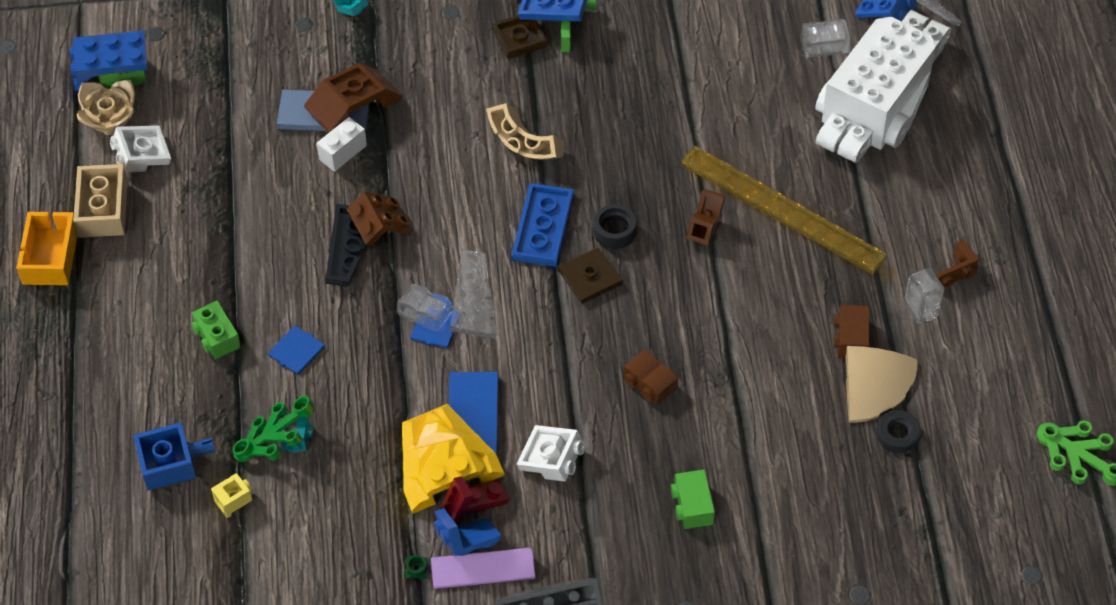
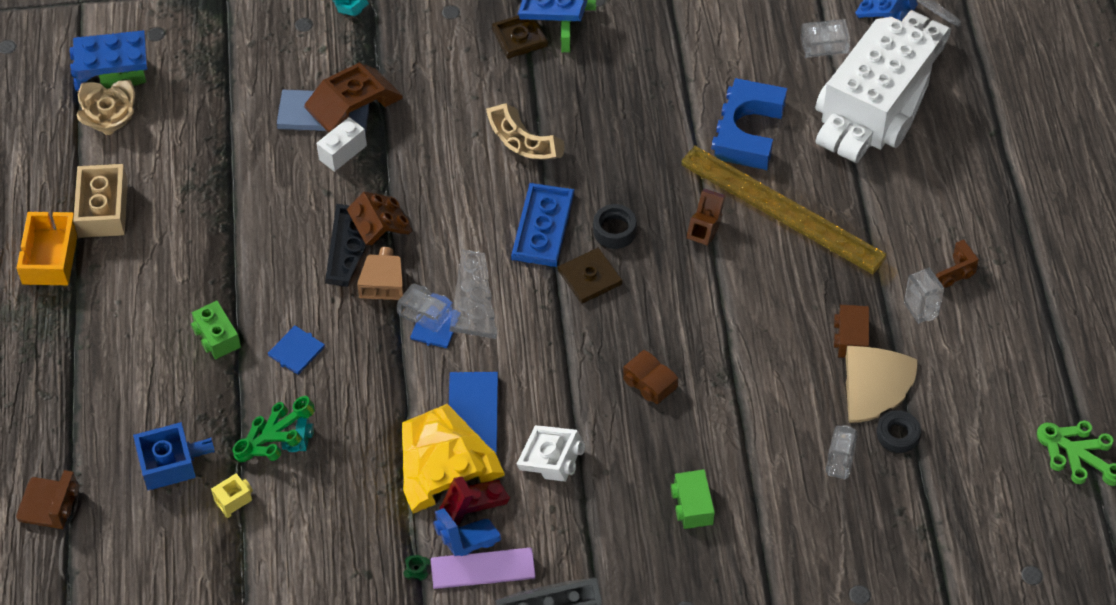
(48, 501): none -> reddish brown bracket
(140, 147): white plate -> none
(381, 276): none -> medium nougat torso
(747, 99): none -> blue arch
(841, 452): none -> clear brick

